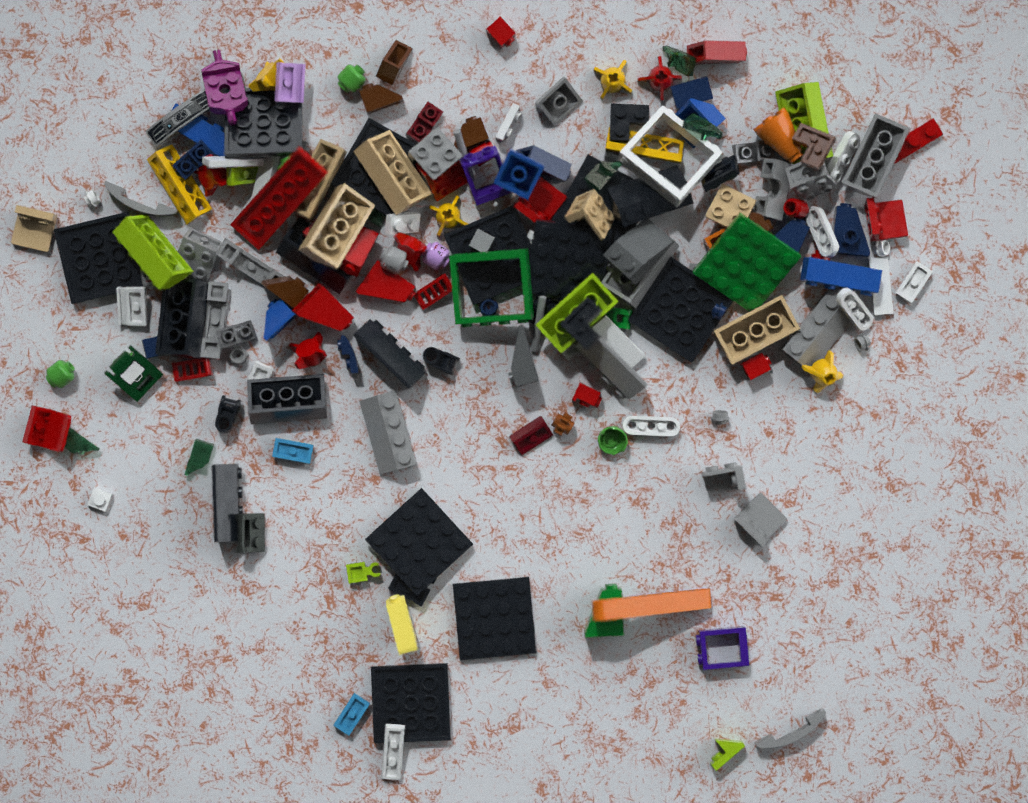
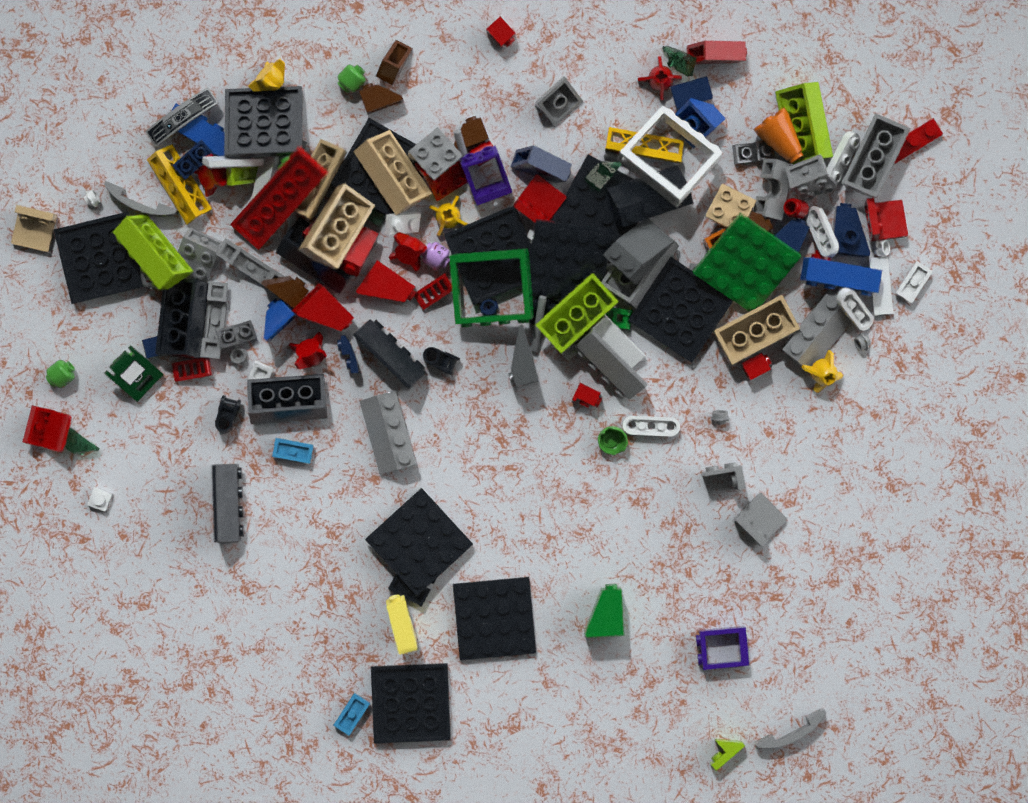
(131, 306): white plate -> none
(199, 456): clear green slope -> none
(224, 75): magenta plate -> none
(250, 532): pearl dark grey plate -> none
(290, 82): lavender plate -> none
(358, 571): lime plate -> none
(393, 260): light grey head -> none
(393, 752): white tile -> none
(424, 122): dark red slope -> none
(481, 241): light grey tile -> none
(505, 130): white plate -> none
(518, 174): blue slope -> none
(531, 435): dark red slope -> none
(562, 424): dark orange gear -> none
(578, 323): black plate -> none
(591, 206): tan bracket -> none
(613, 79): yellow piece -> none
(624, 115): black plate -> none
(651, 604): orange beam -> none
(702, 126): clear green slope -> none
(718, 311): dark blue plate -> none
(720, 173): black plate -> none
(818, 145): reddish brown plate -> none

